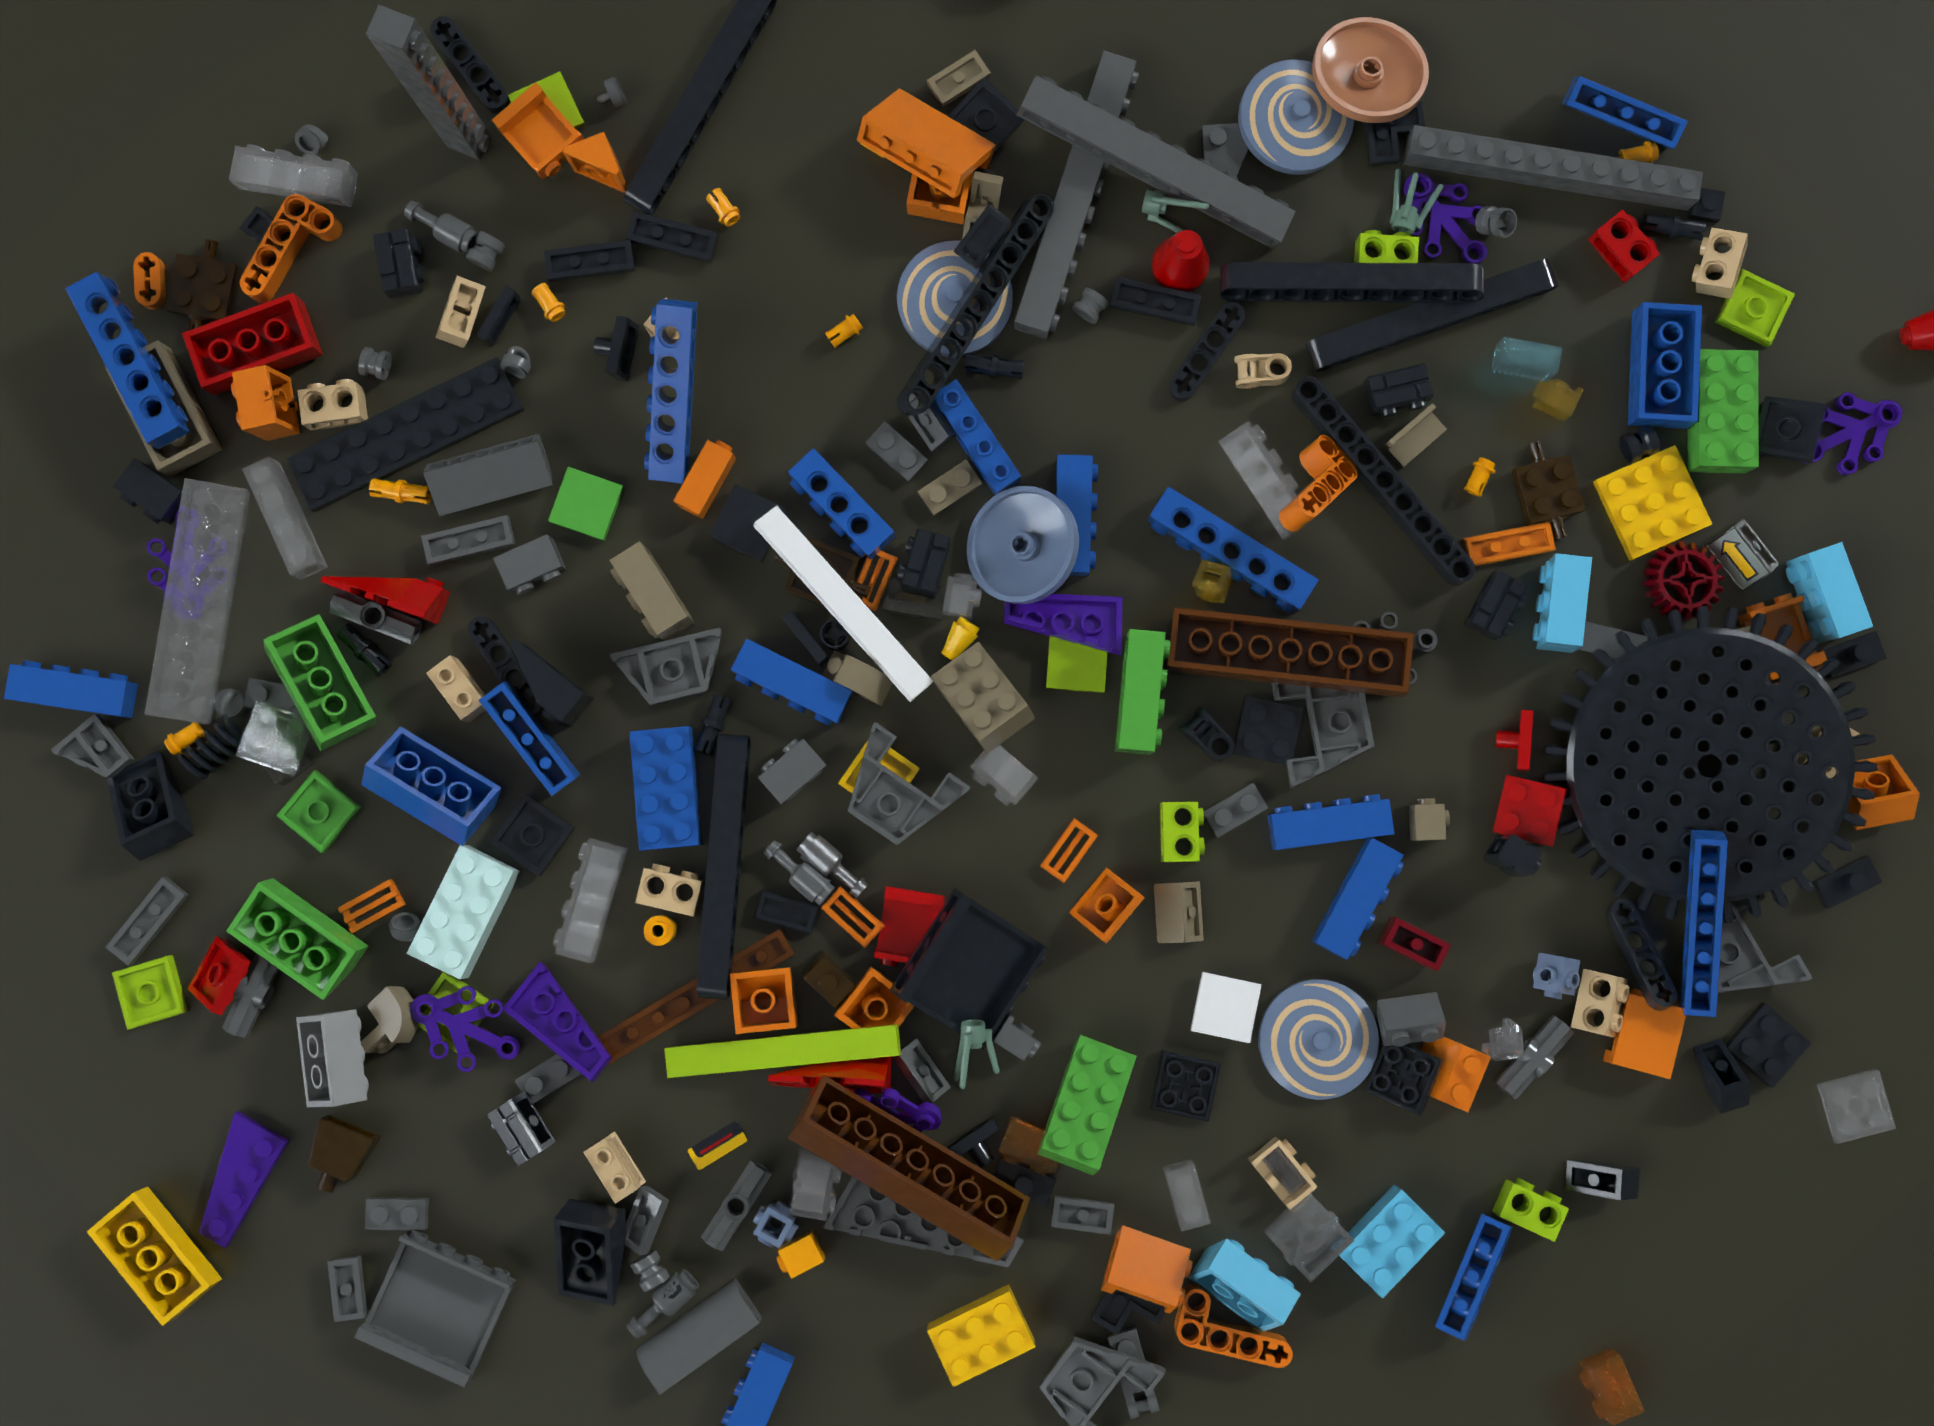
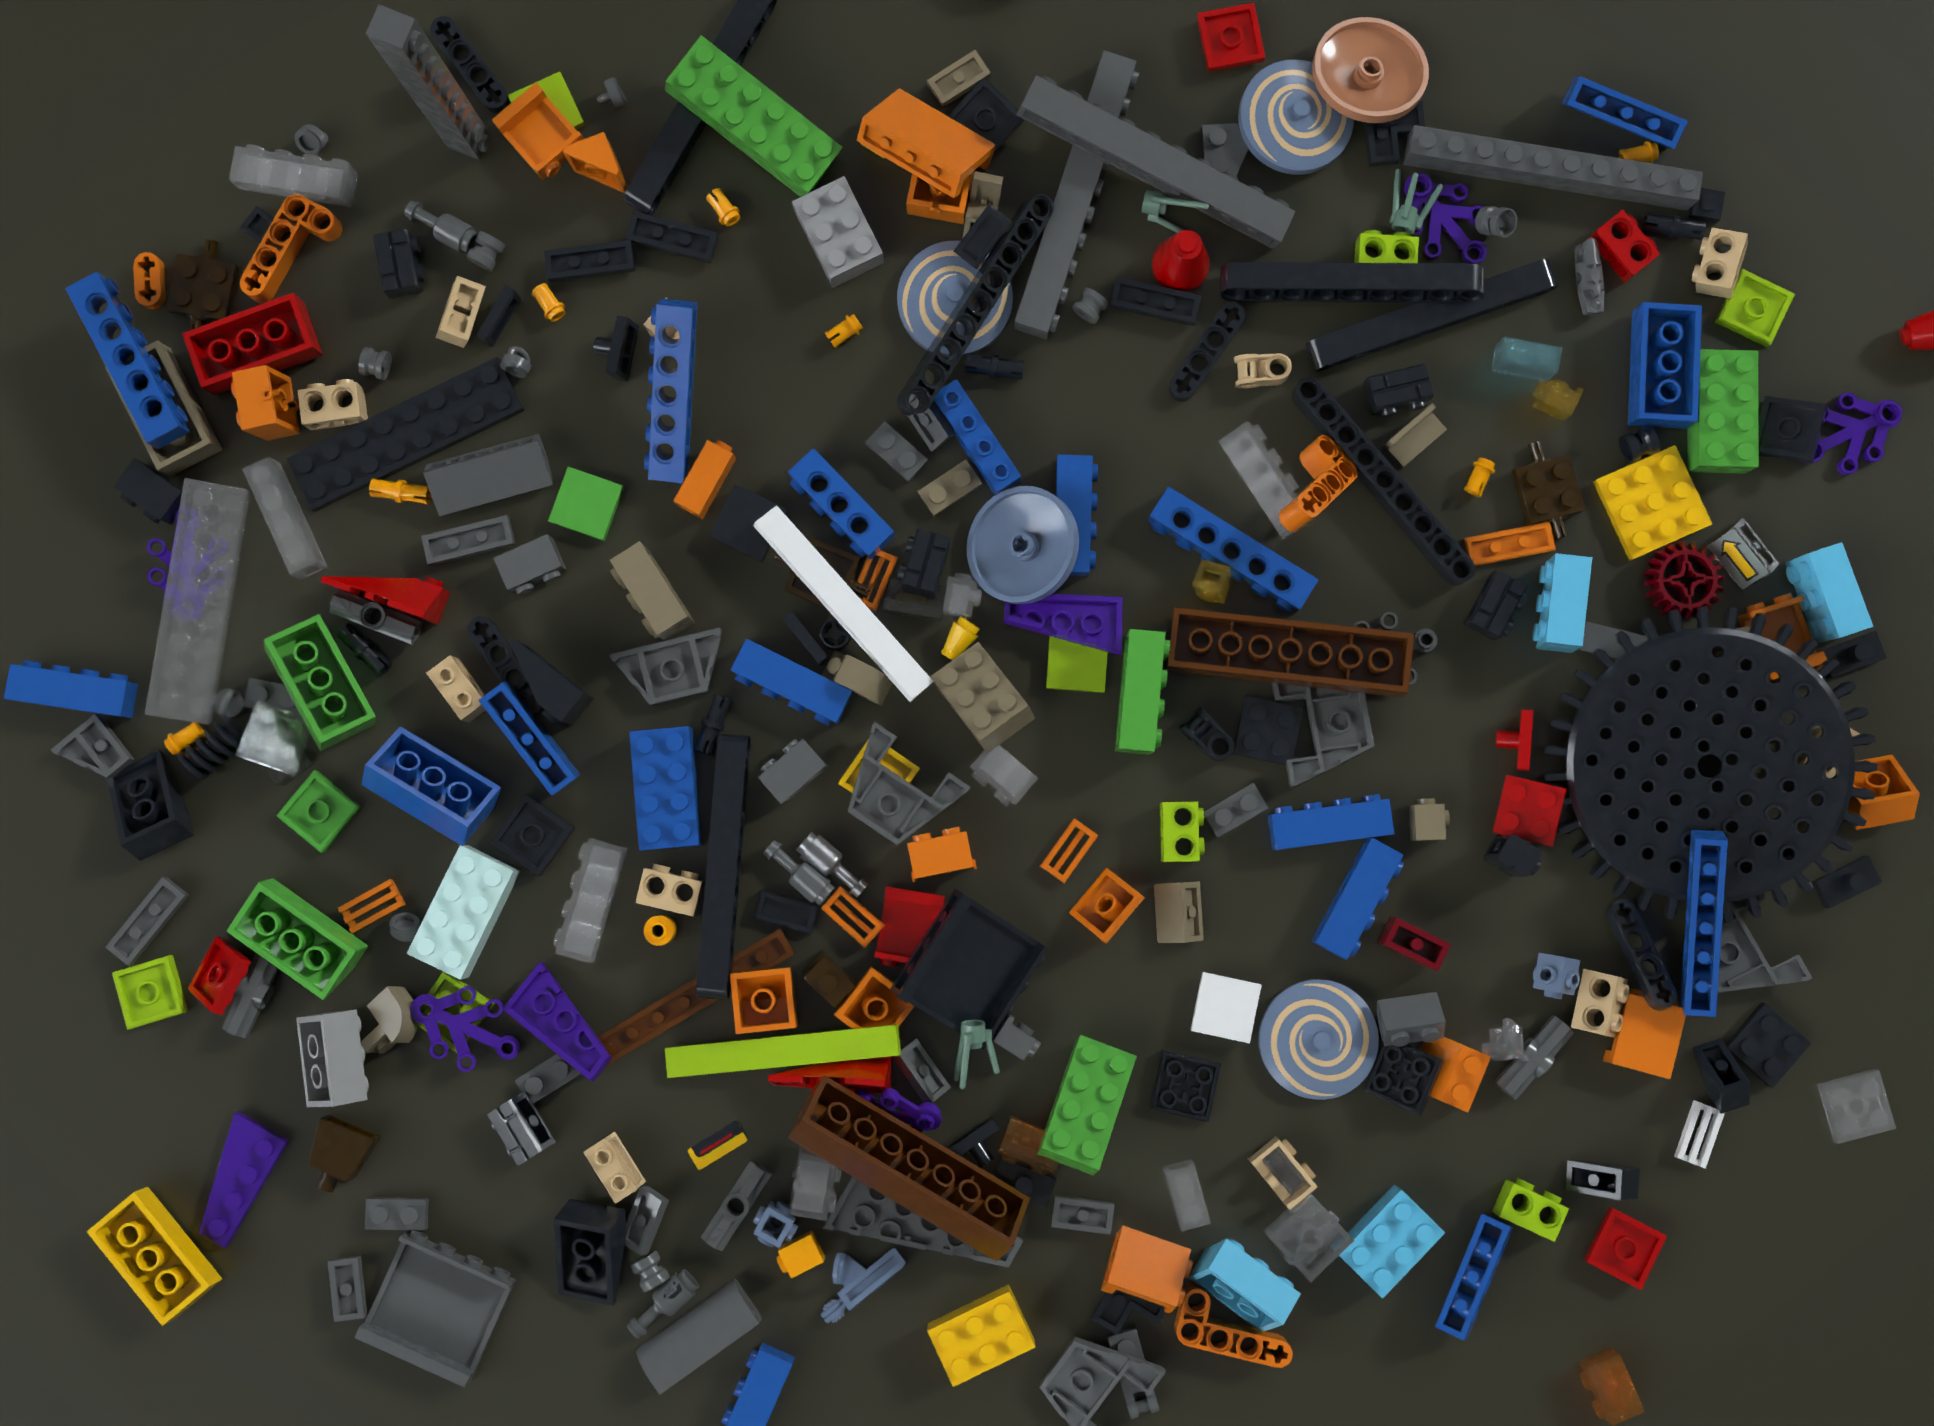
(752, 117): none -> bright green brick
(838, 232): none -> light grey brick
(859, 1281): none -> sand blue piece
(940, 854): none -> orange brick
(1231, 37): none -> red plate
(1589, 277): none -> dark grey hinge
(1625, 1248): none -> red plate
(1698, 1138): none -> white tile

